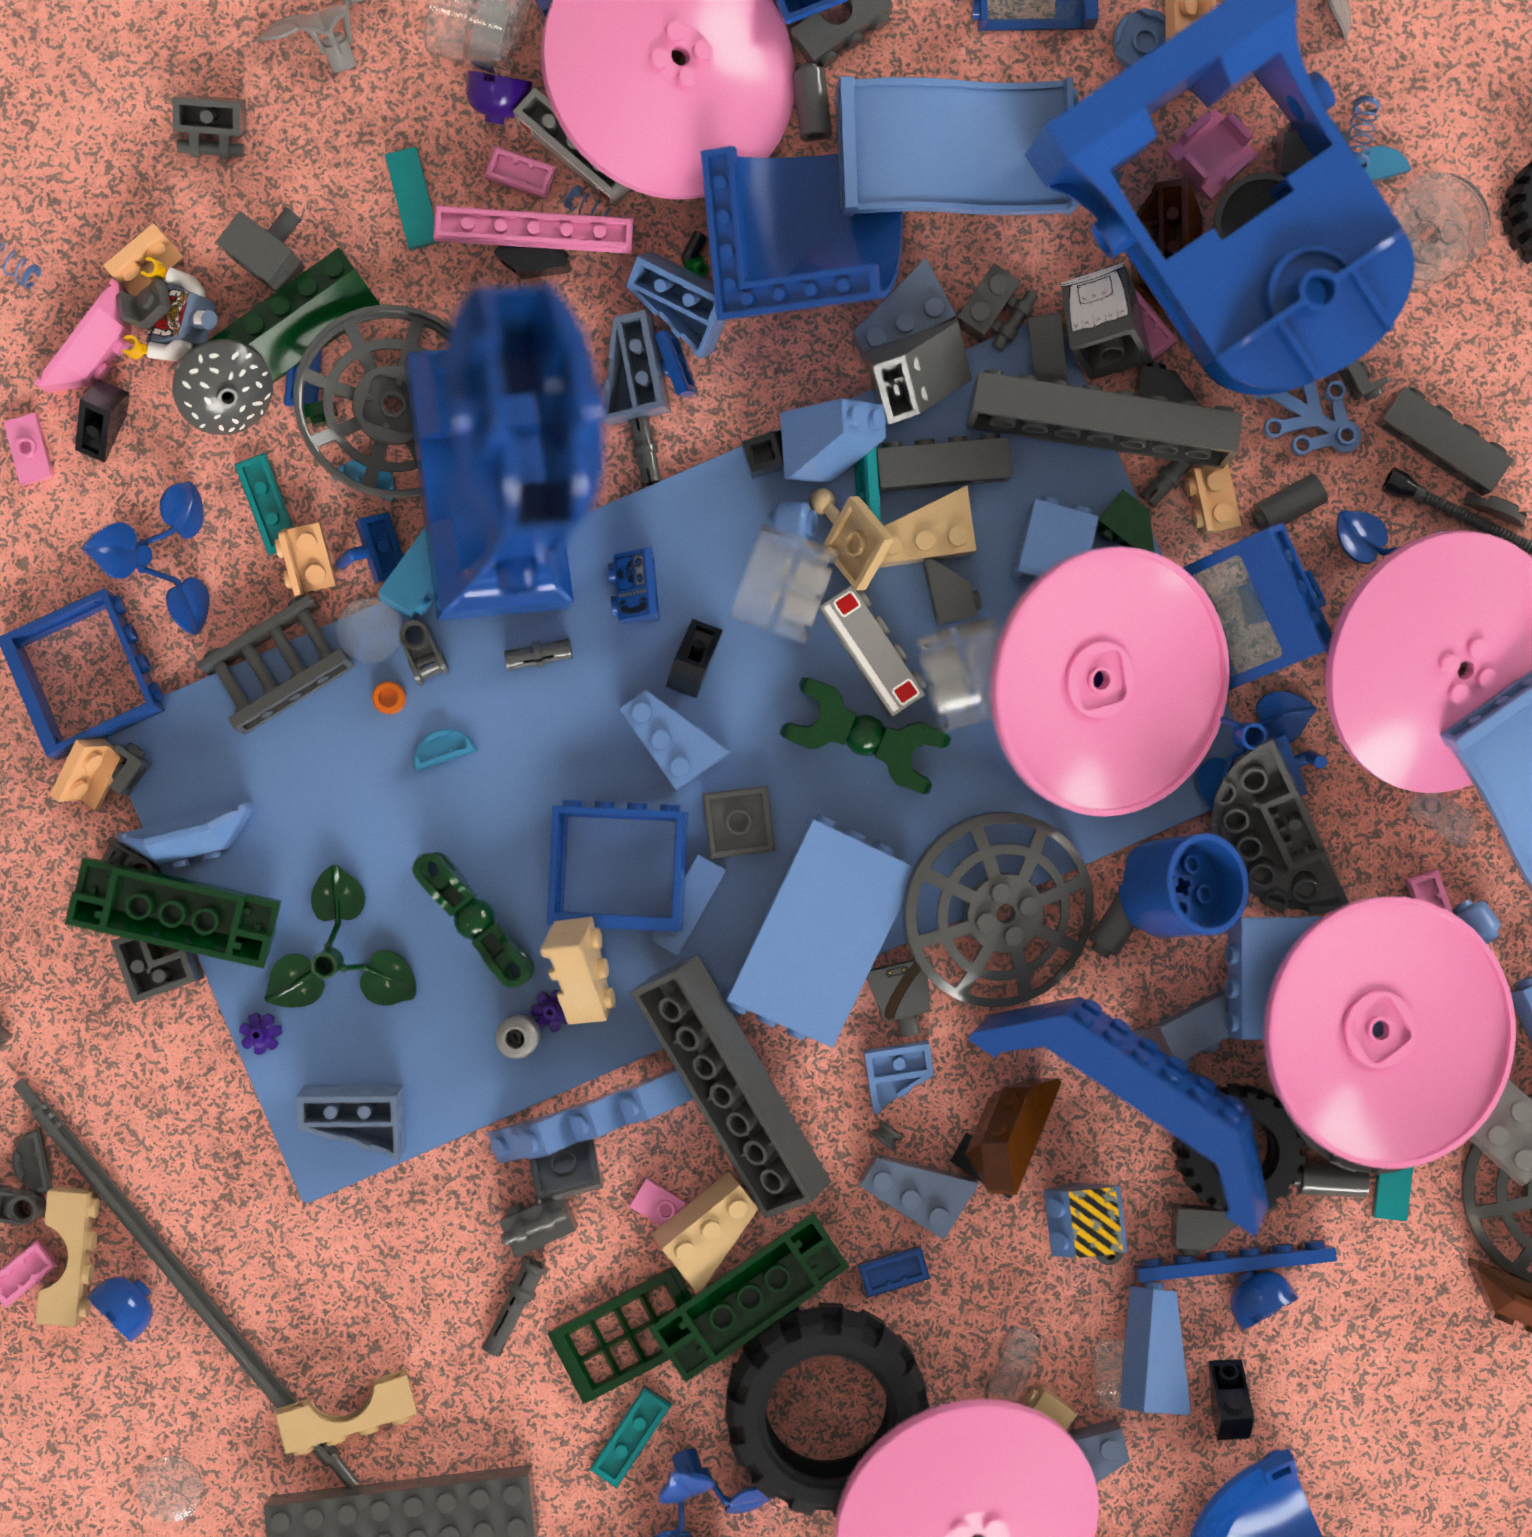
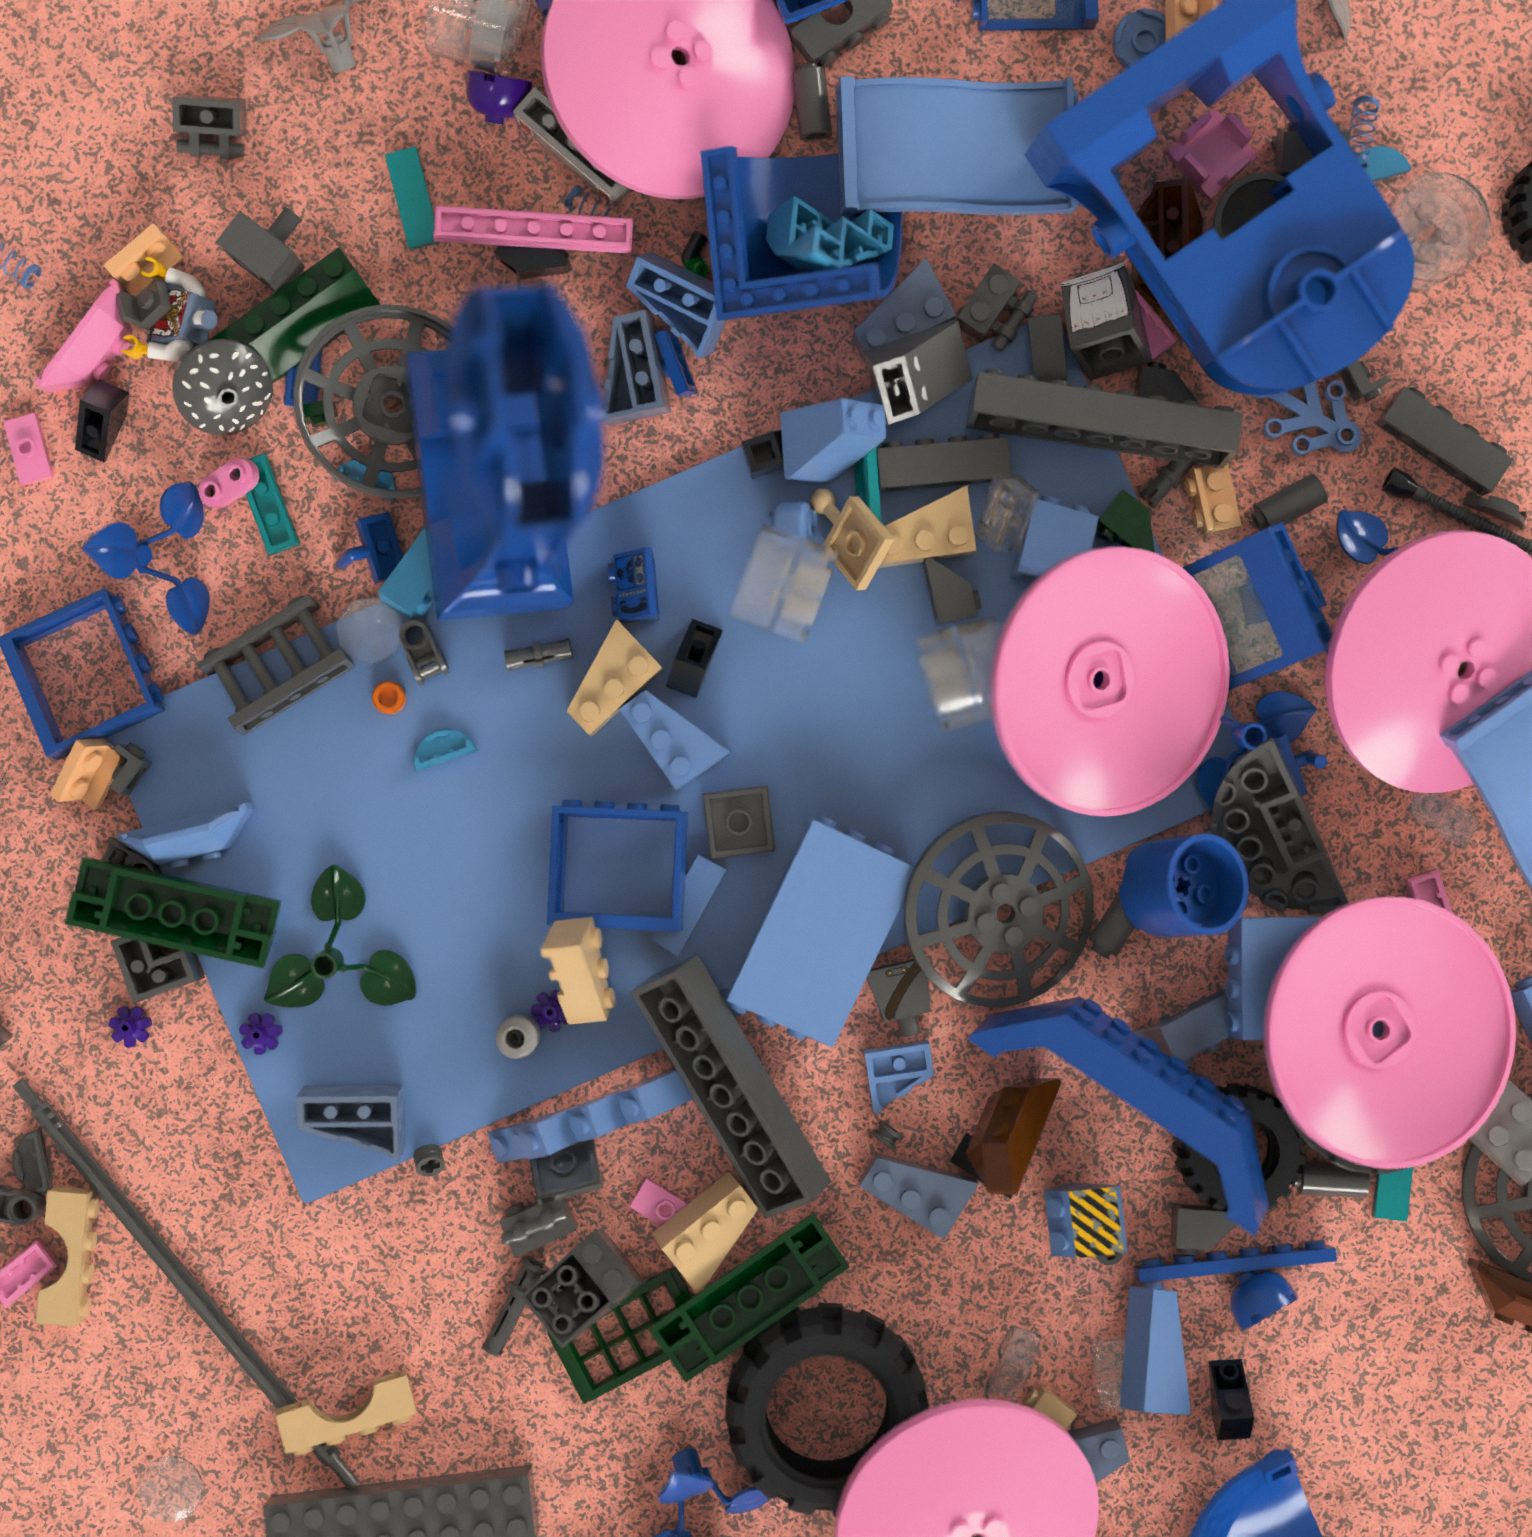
(123, 1304): blue cylinder -> none
(130, 1026): none -> dark purple plant
(226, 484): none -> bright pink plate
(305, 558): light nougat bracket -> none
(428, 1160): none -> dark grey bush
(473, 919): dark green piece -> none
(520, 172): bright pink plate -> none
(582, 1287): none -> dark grey slope
(613, 679): none -> tan wedge
(630, 1436): teal tile -> none
(645, 450): dark grey pin -> none
(817, 243): none -> dark azure brick
(865, 735): dark green piece -> none
(871, 650): light grey brick -> none
(893, 1271): blue plate -> none
(1006, 513): none -> clear brick
(1480, 918): medium blue head -> none

